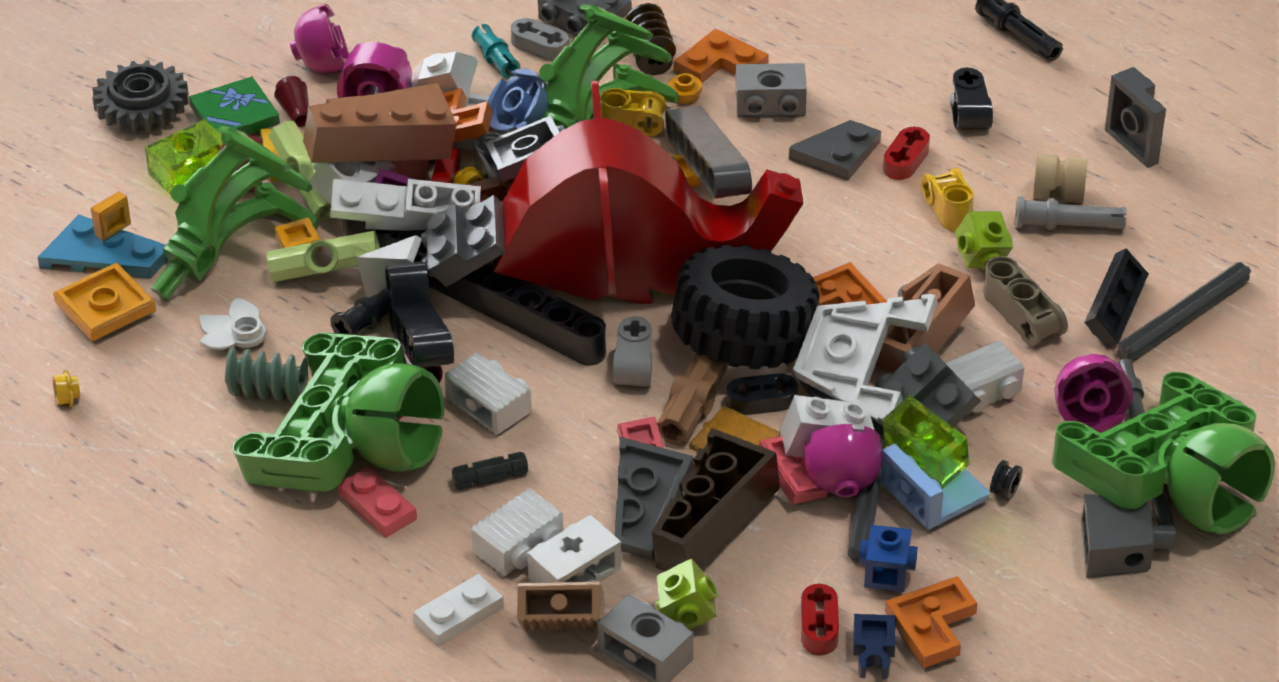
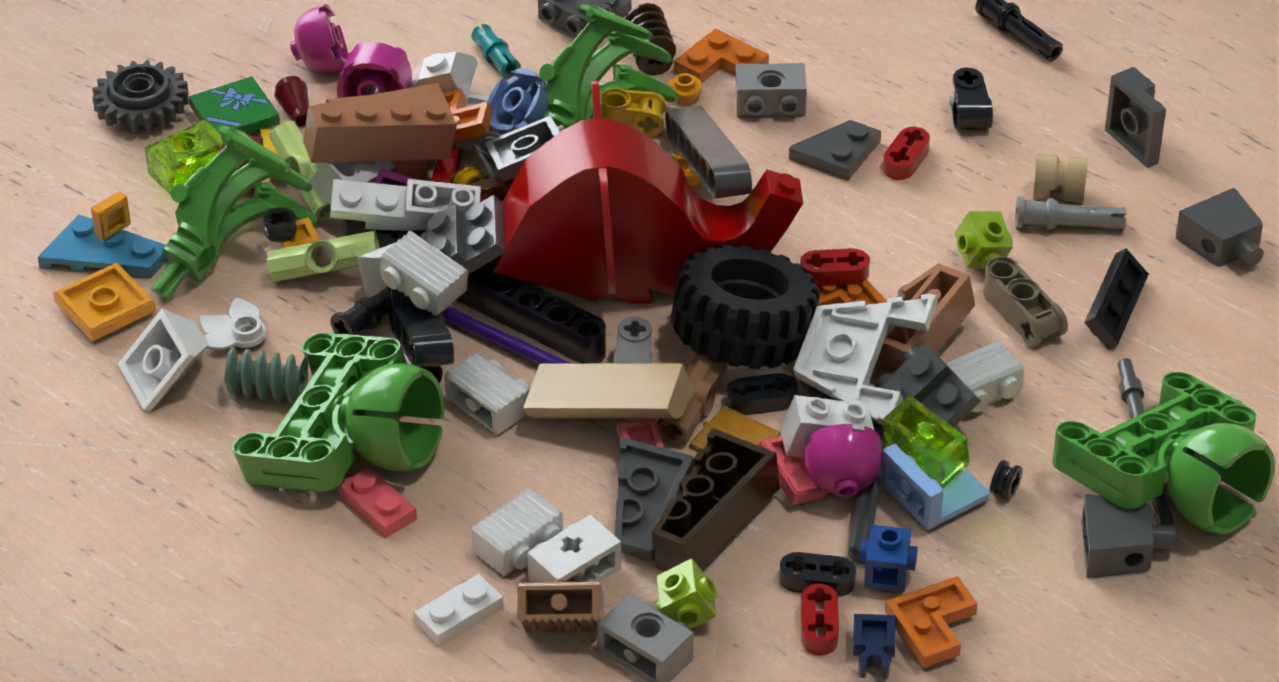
(66, 388): yellow plate -> none
(161, 357): none -> white slope
(280, 224): none -> black bush
(423, 273): none -> white brick
(489, 470): pearl dark grey axle -> none
(500, 338): none -> dark purple bar
(538, 38): light grey beam -> none
(609, 391): none -> tan brick
(815, 570): none -> black beam
(835, 266): none -> red beam
(948, 197): yellow piece -> none
(1093, 392): dark pink cylinder -> none
(1183, 311): dark grey axle -> none
(1222, 229): none -> dark grey torso

